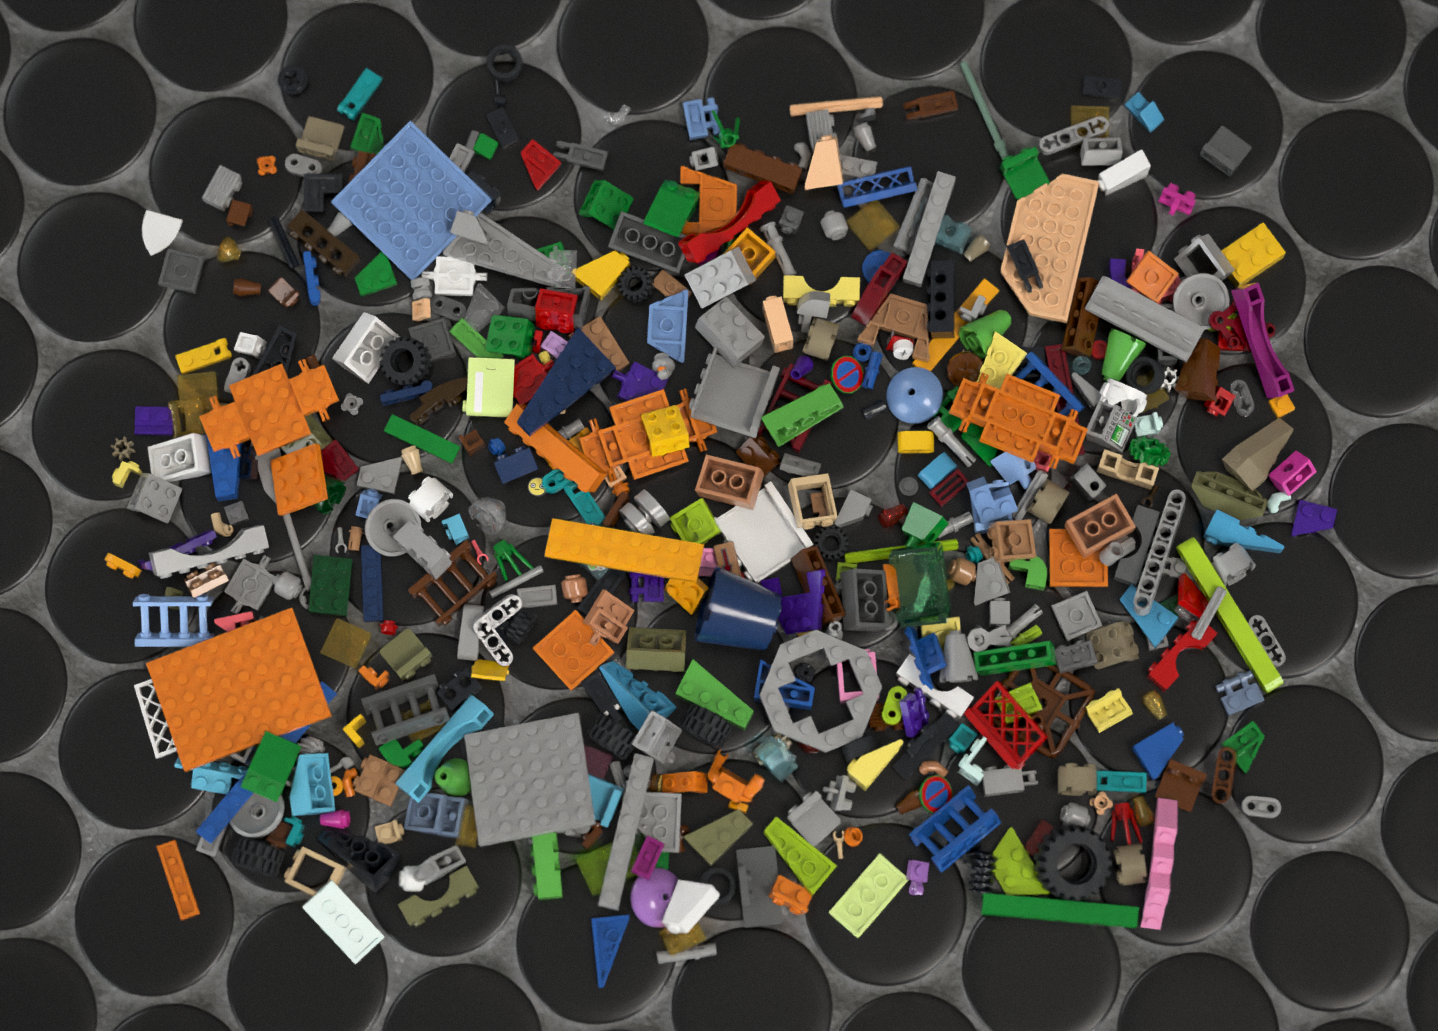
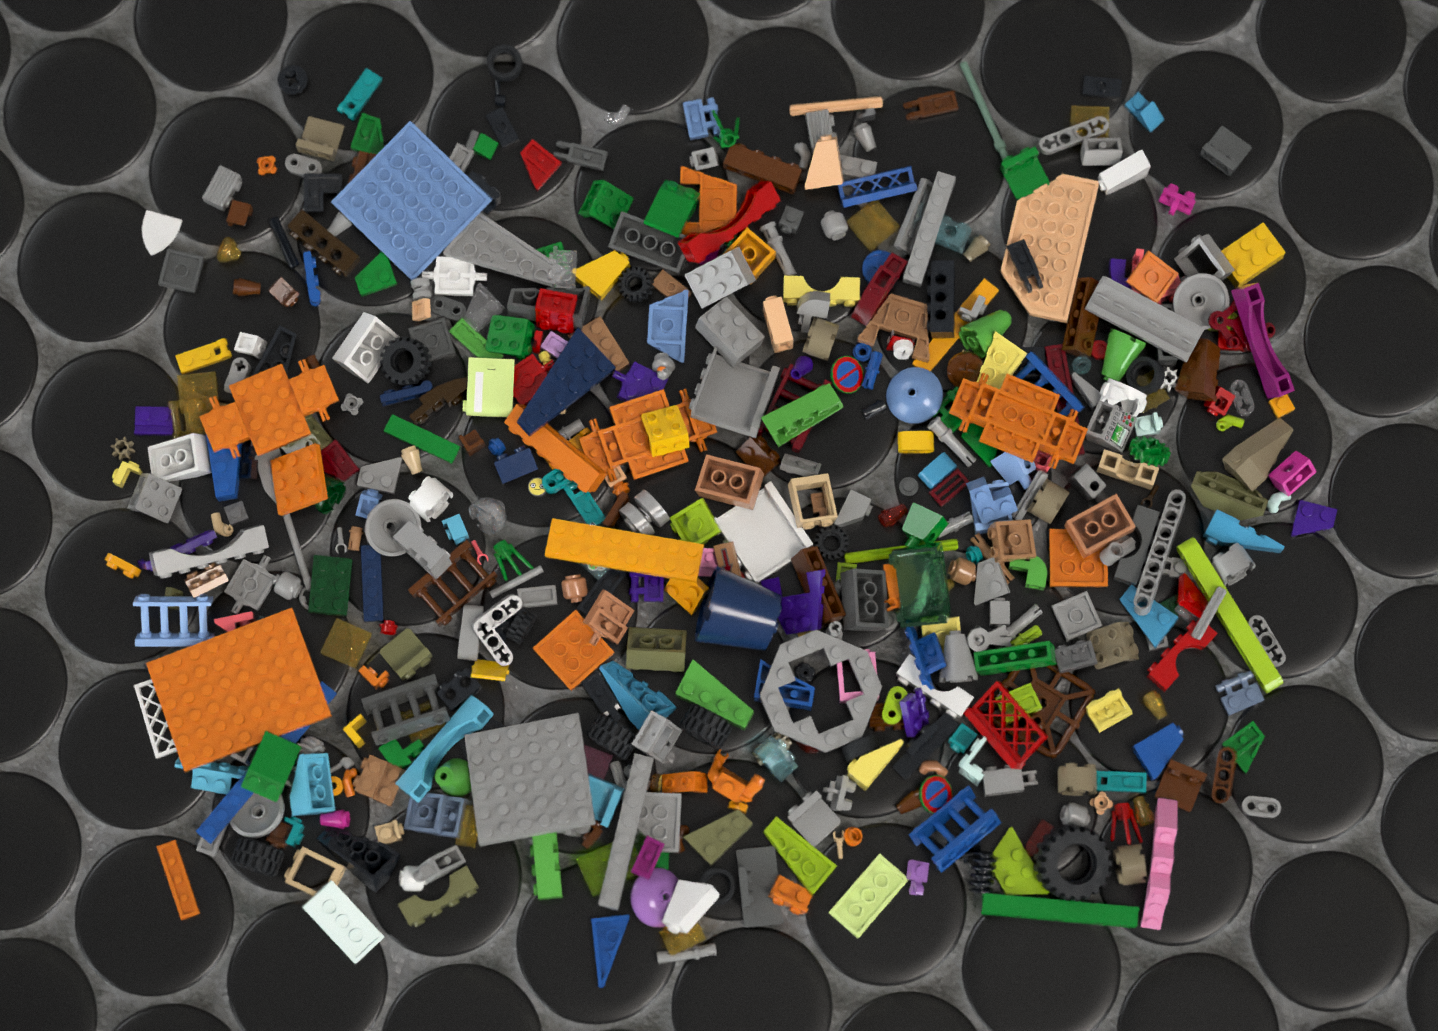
(469, 227): light grey slope -> none
(1228, 421): none -> lime arm

